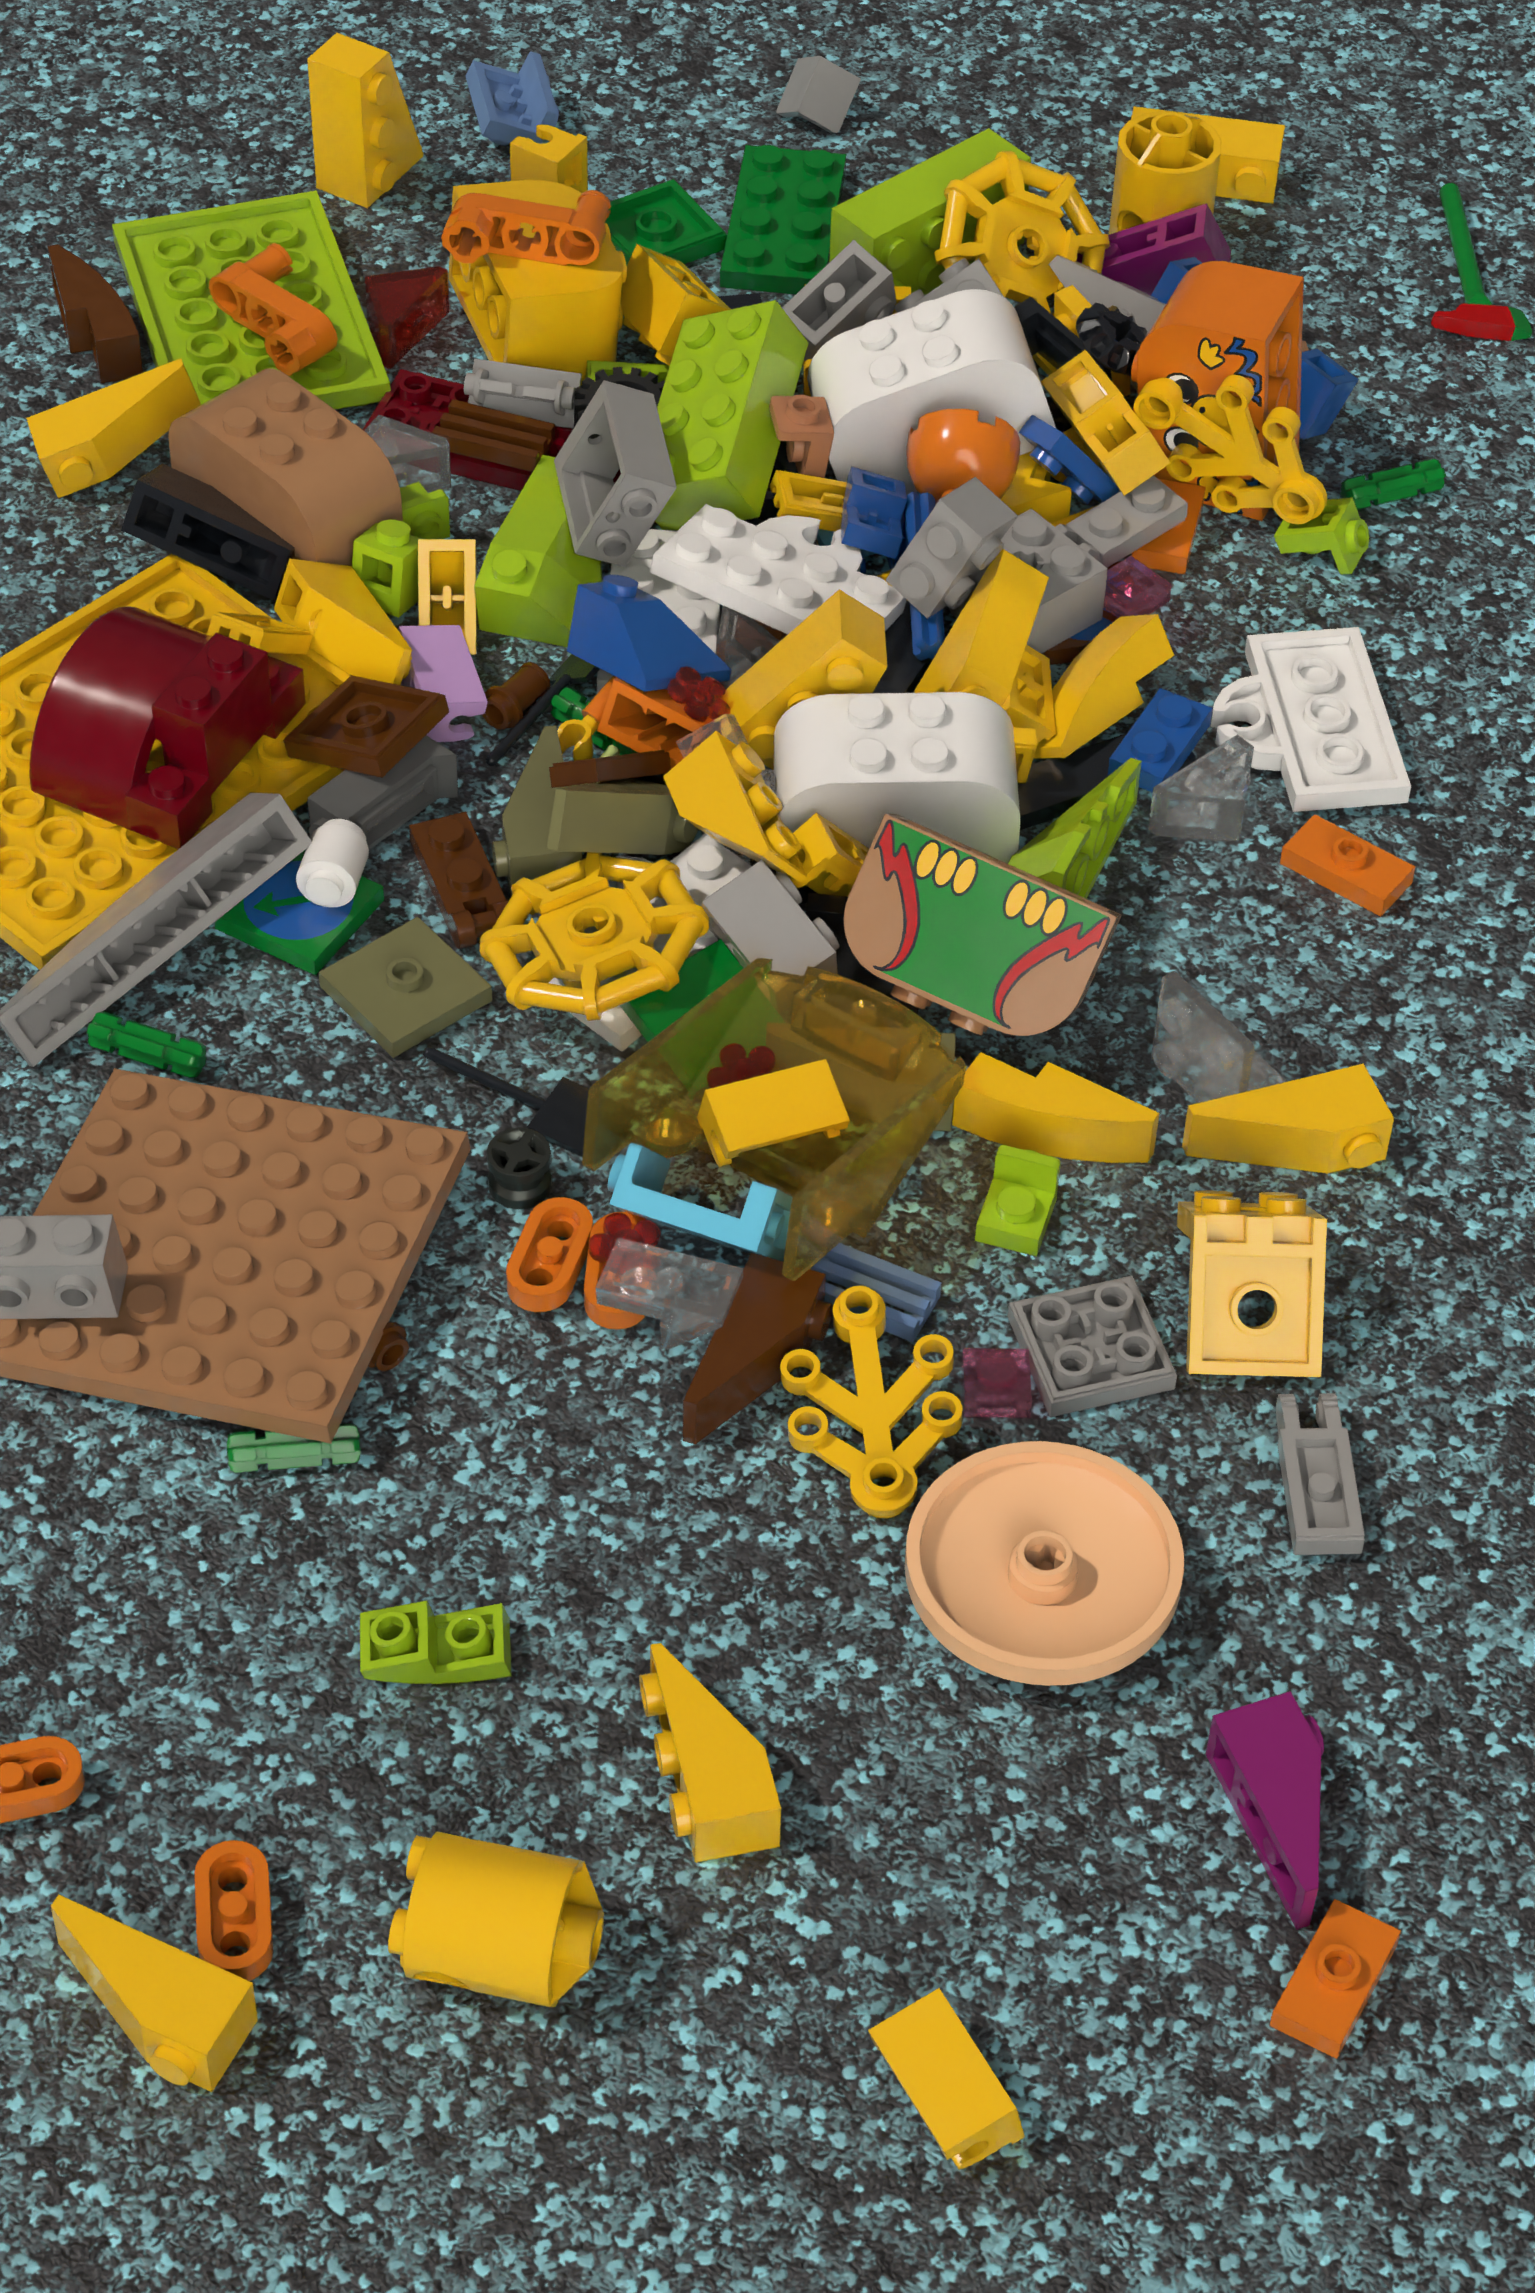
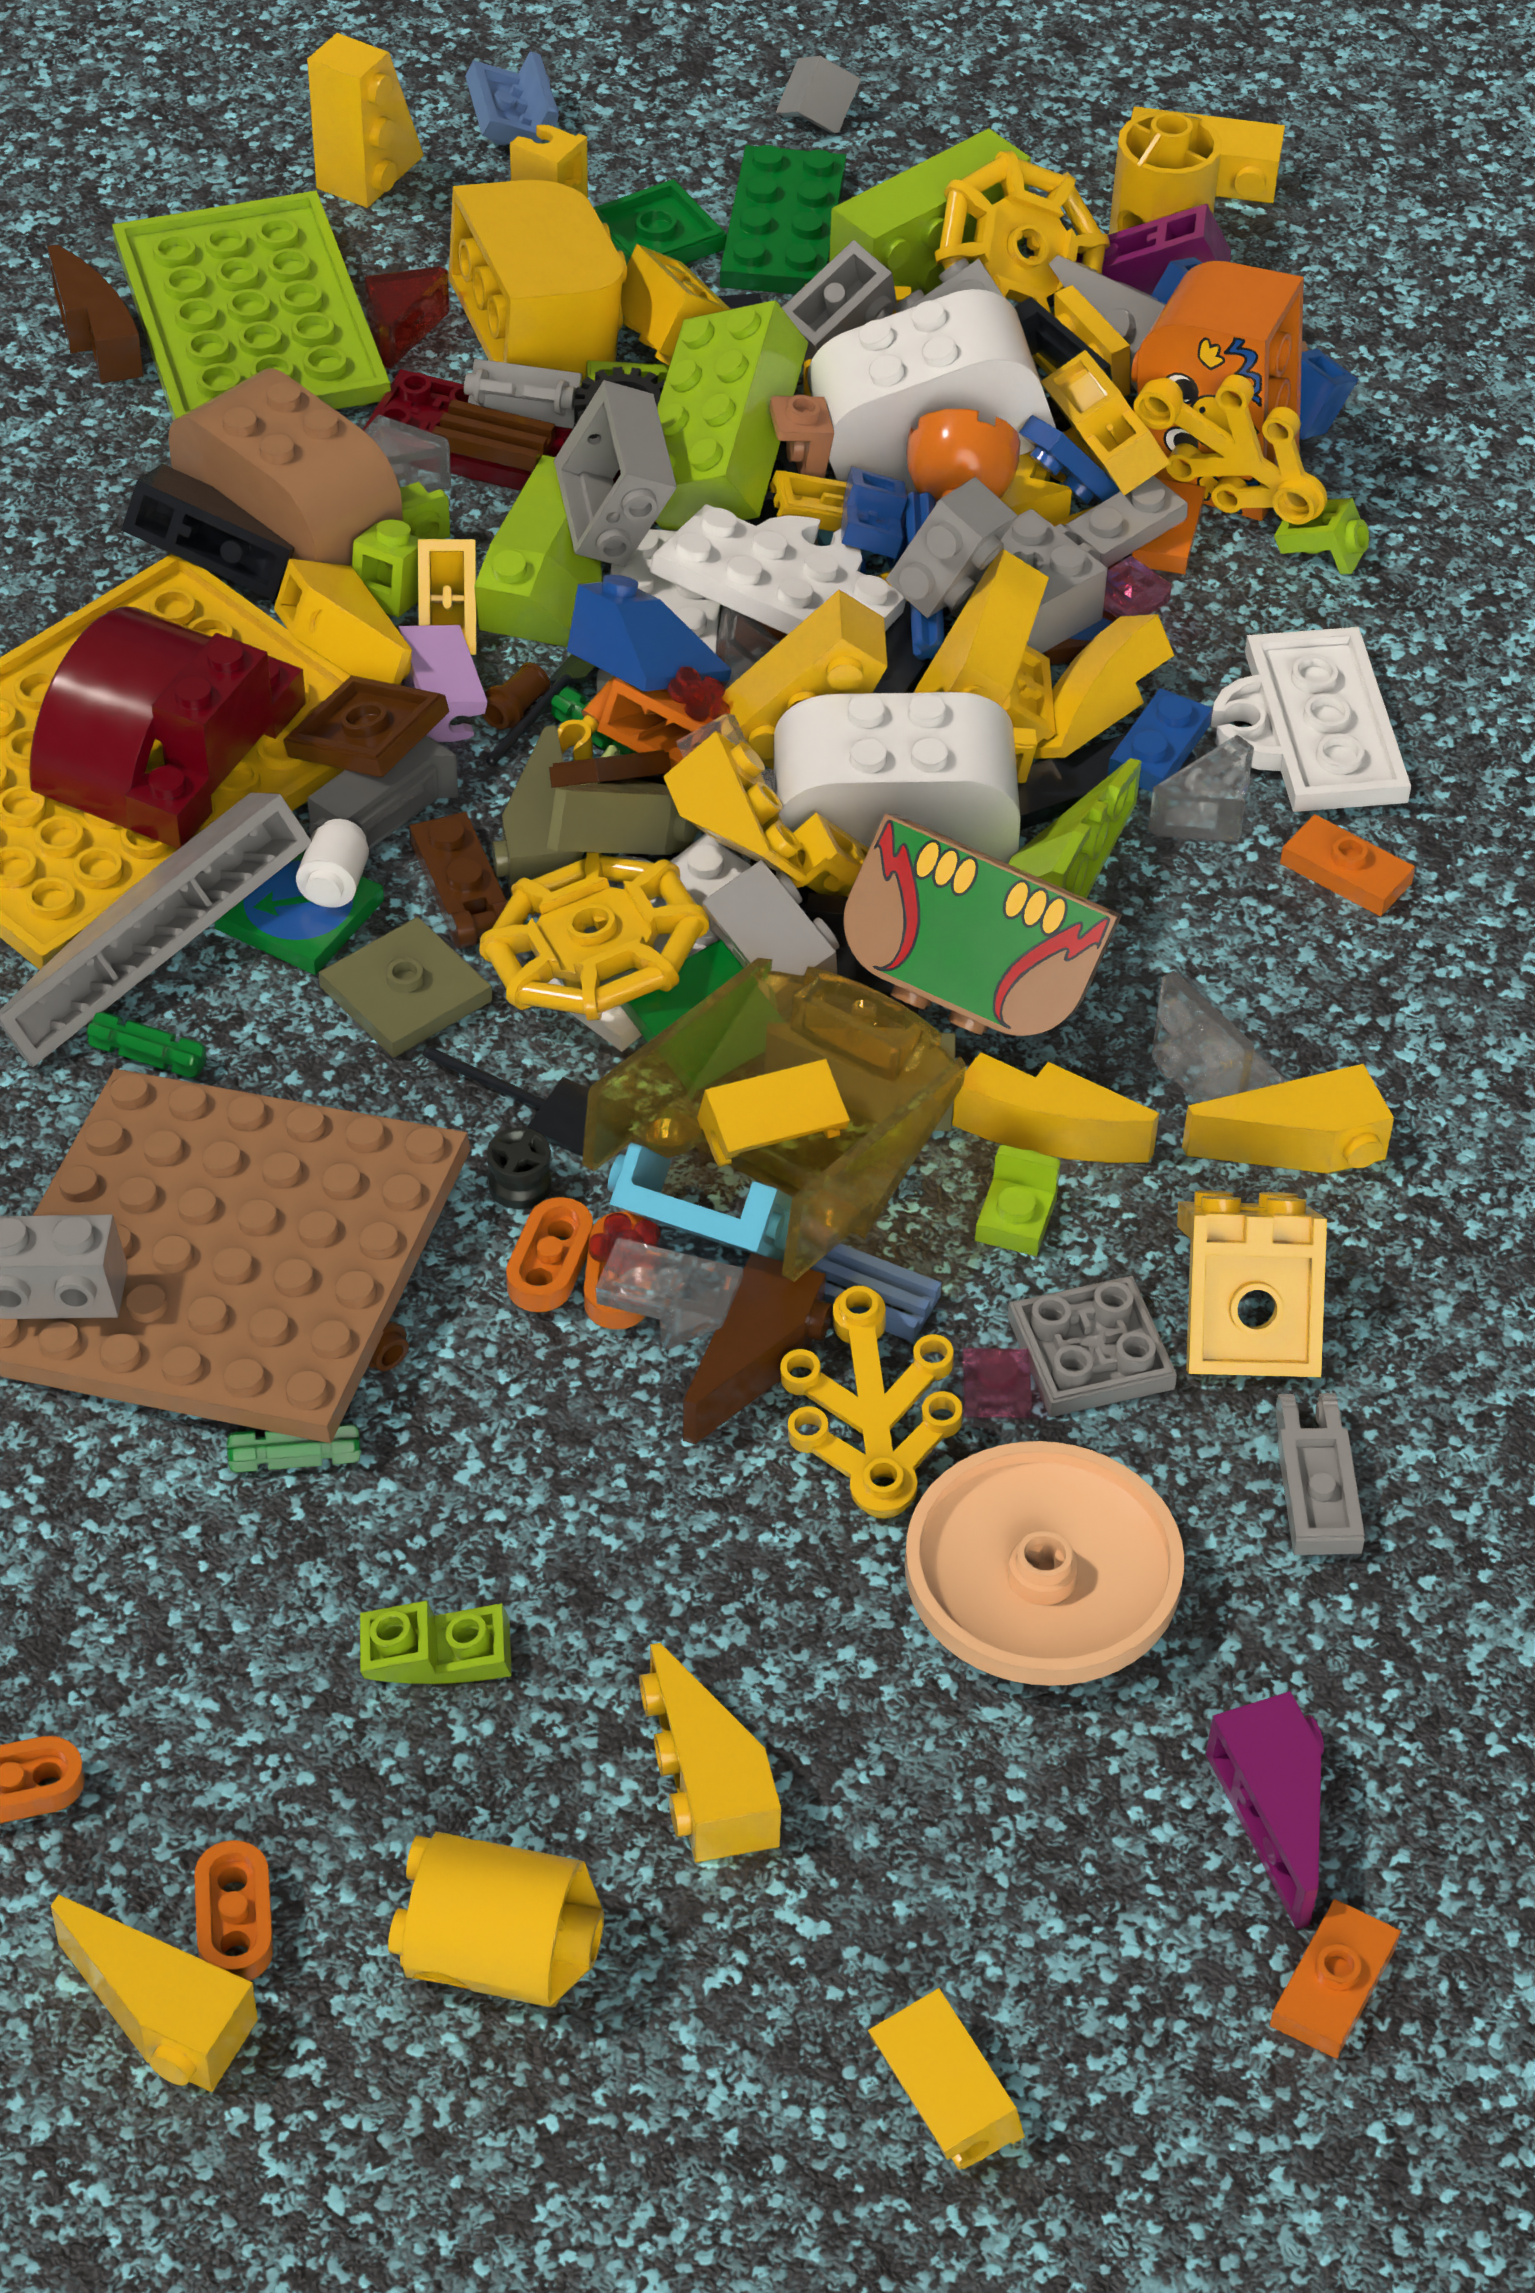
(110, 427): yellow slope -> none
(261, 632): yellow tile -> none
(291, 327): orange beam -> none
(492, 225): orange beam -> none
(739, 1067): clear red plant -> none
(1110, 337): black gear -> none
(1394, 483): green axle -> none
(1477, 315): piece -> none

